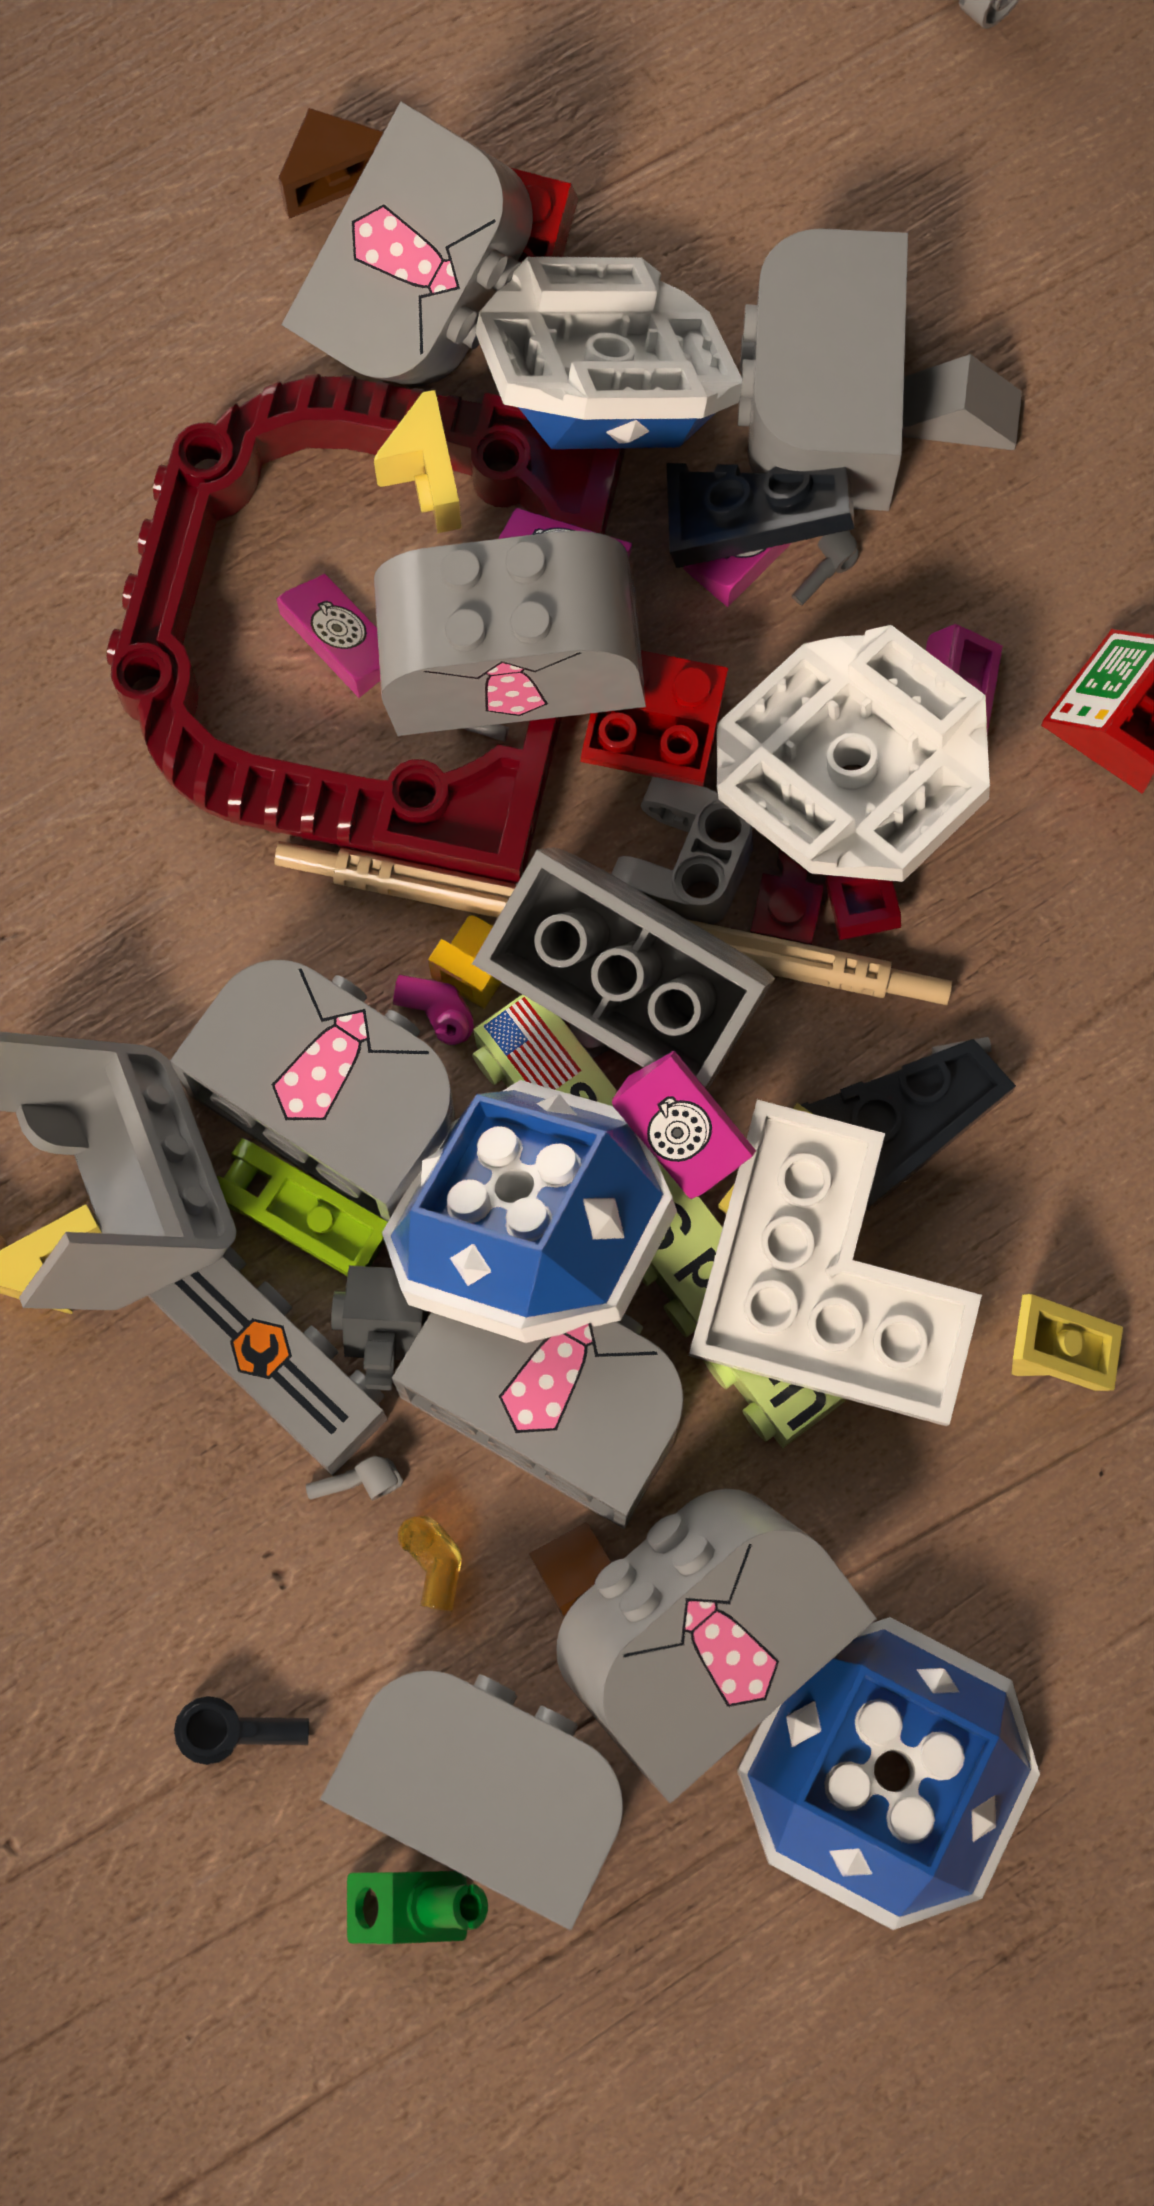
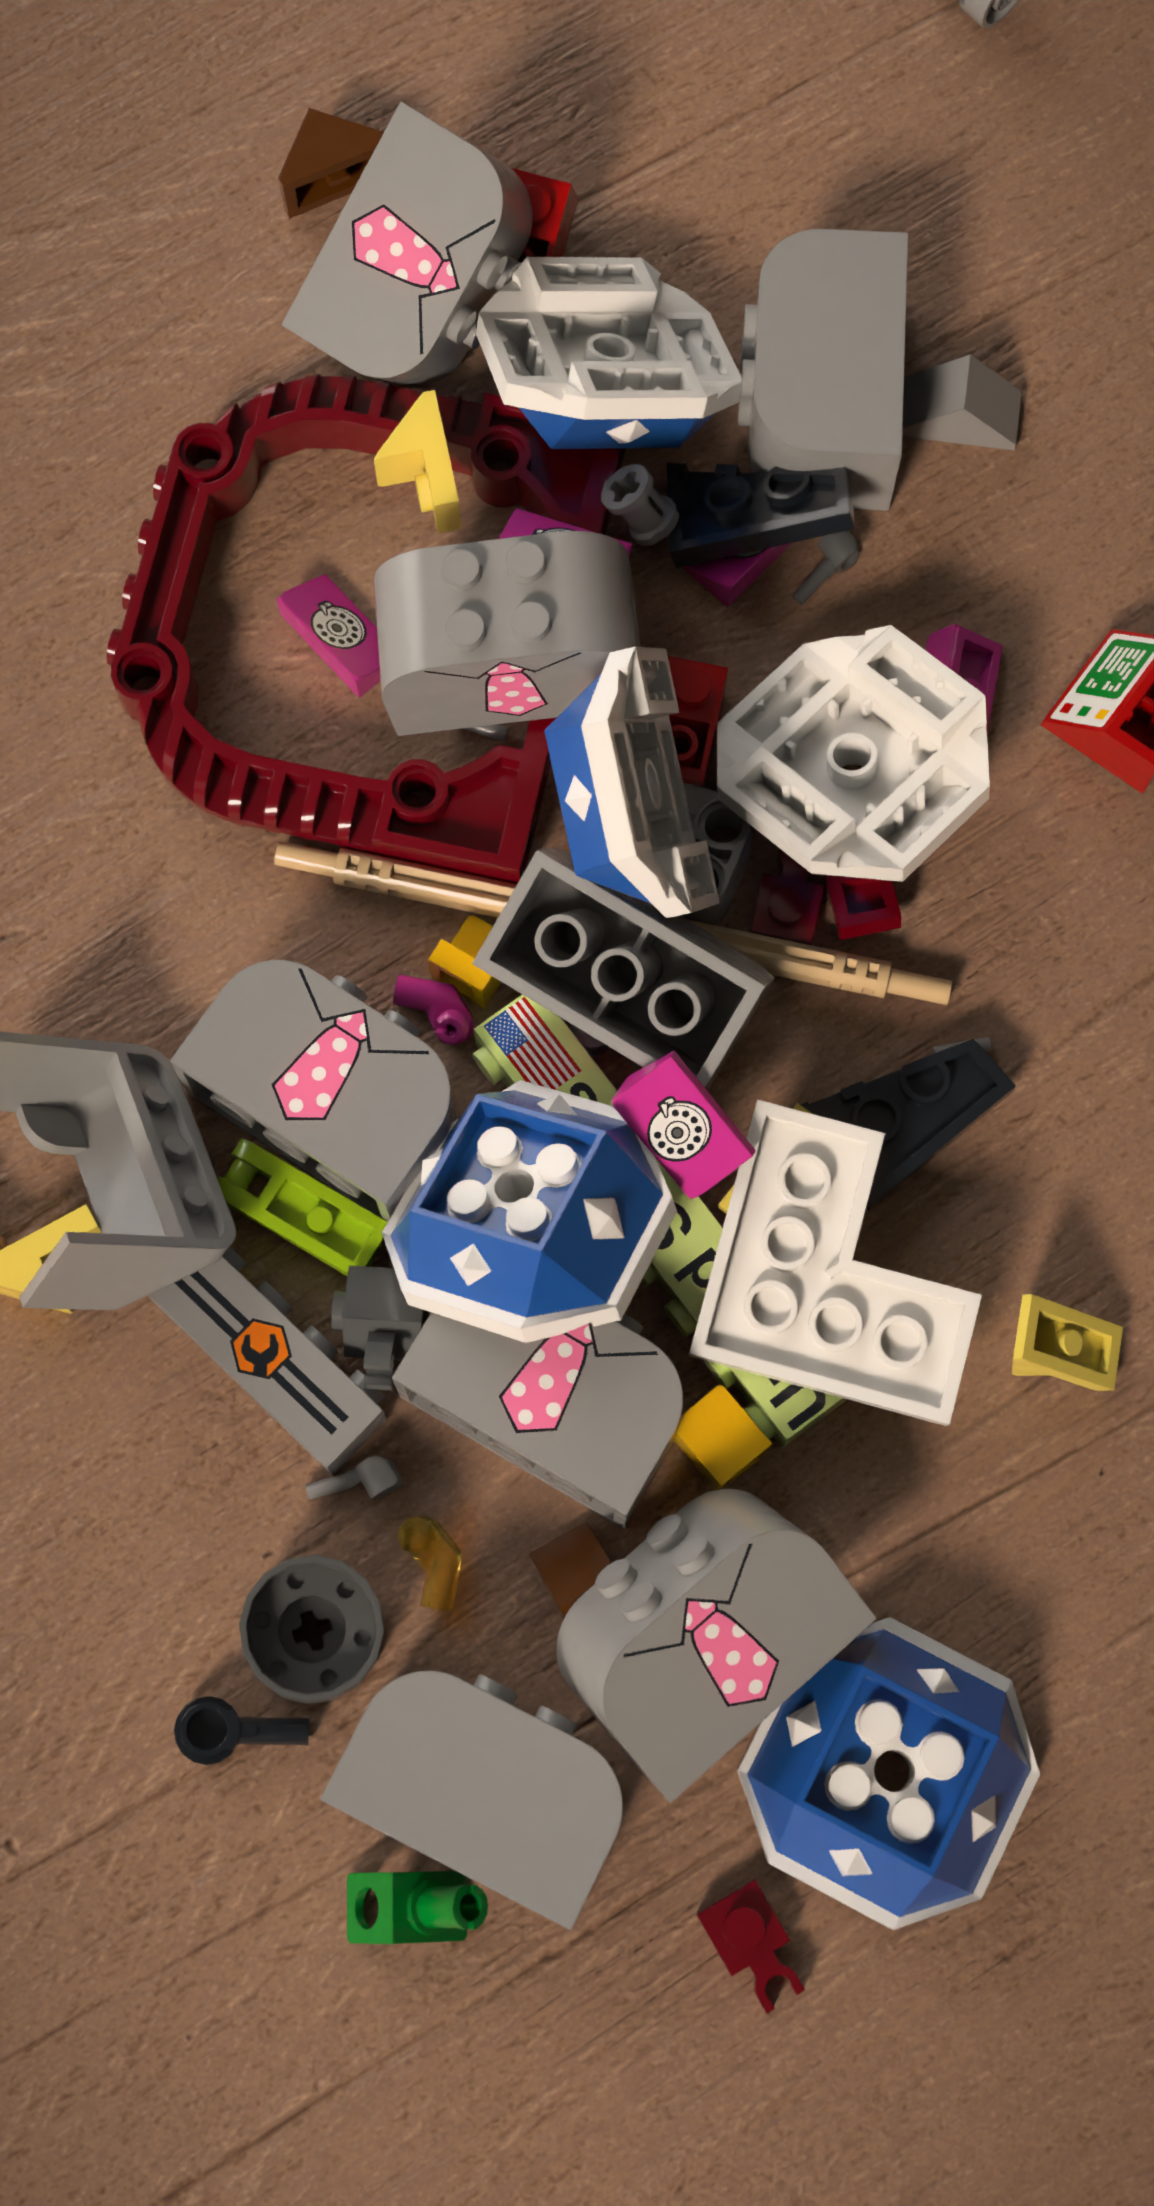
(275, 1612): none -> dark grey wheel
(626, 788): none -> white piece
(640, 504): none -> light grey bush
(720, 1438): none -> yellow panel
(746, 1935): none -> dark red plate

